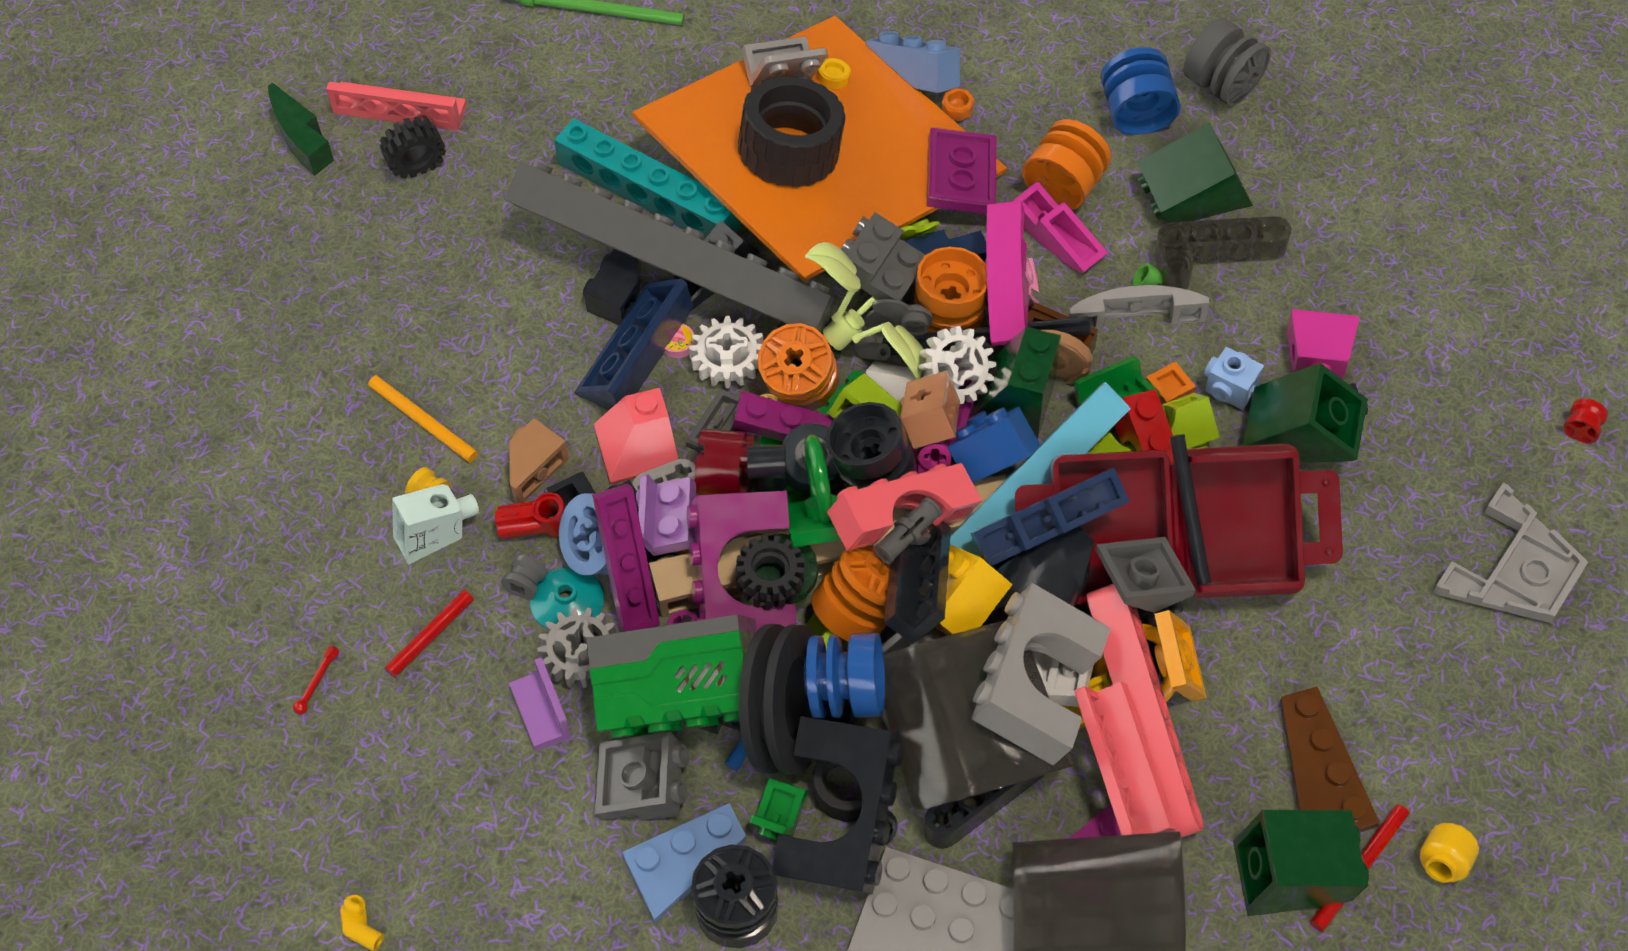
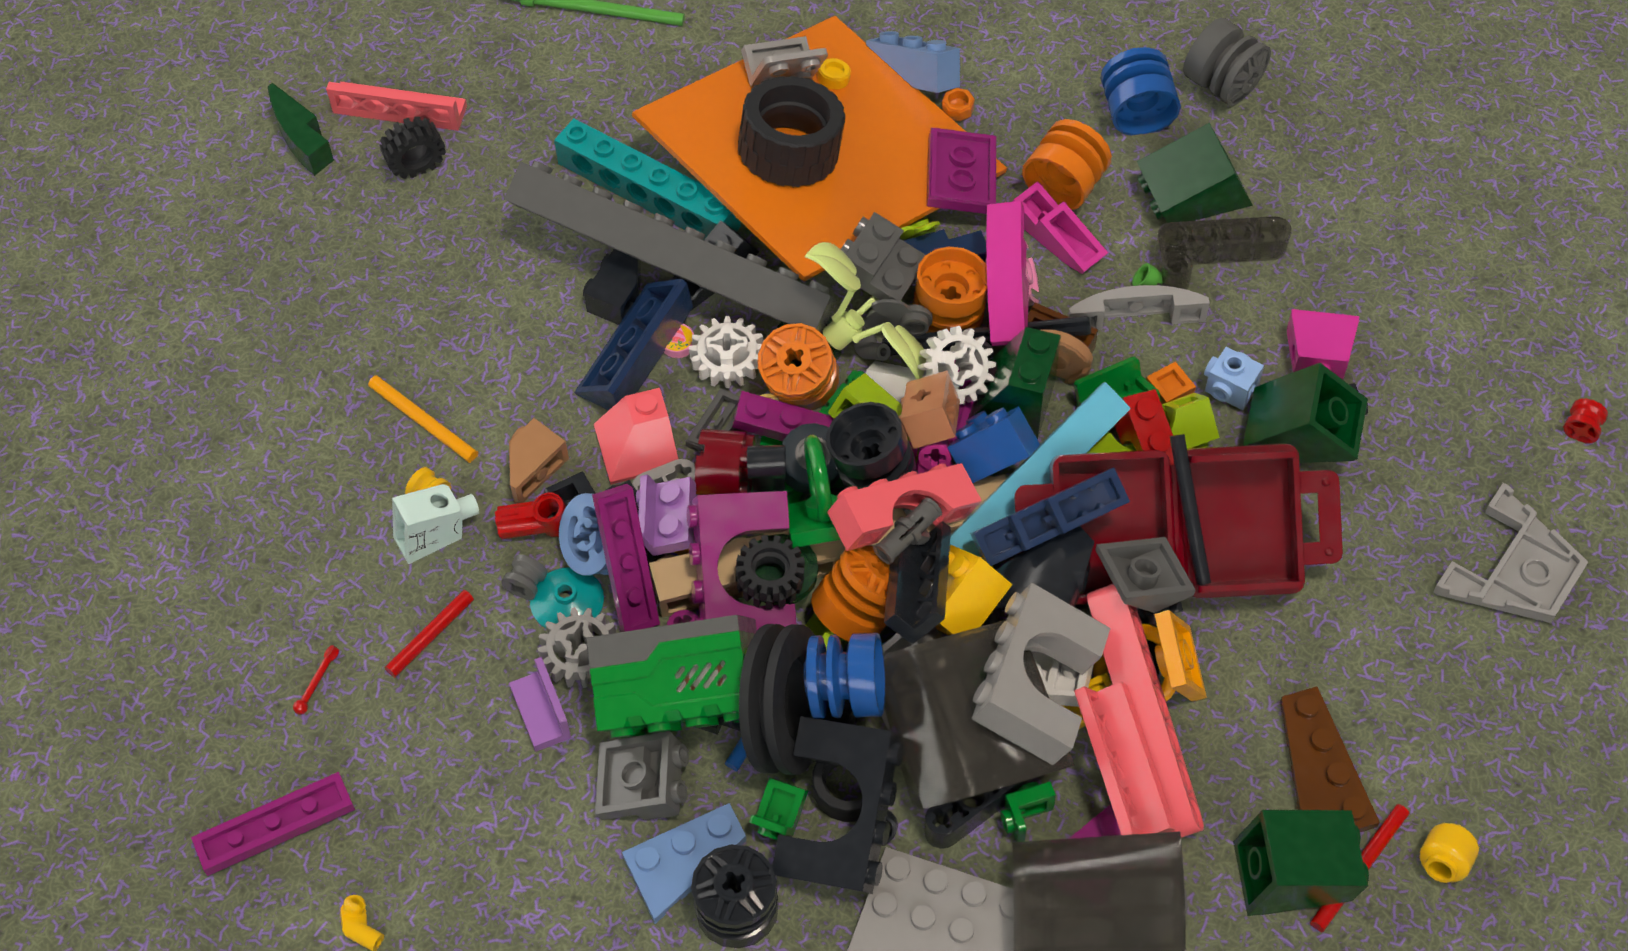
(272, 823): none -> magenta plate
(1026, 802): none -> green bracket

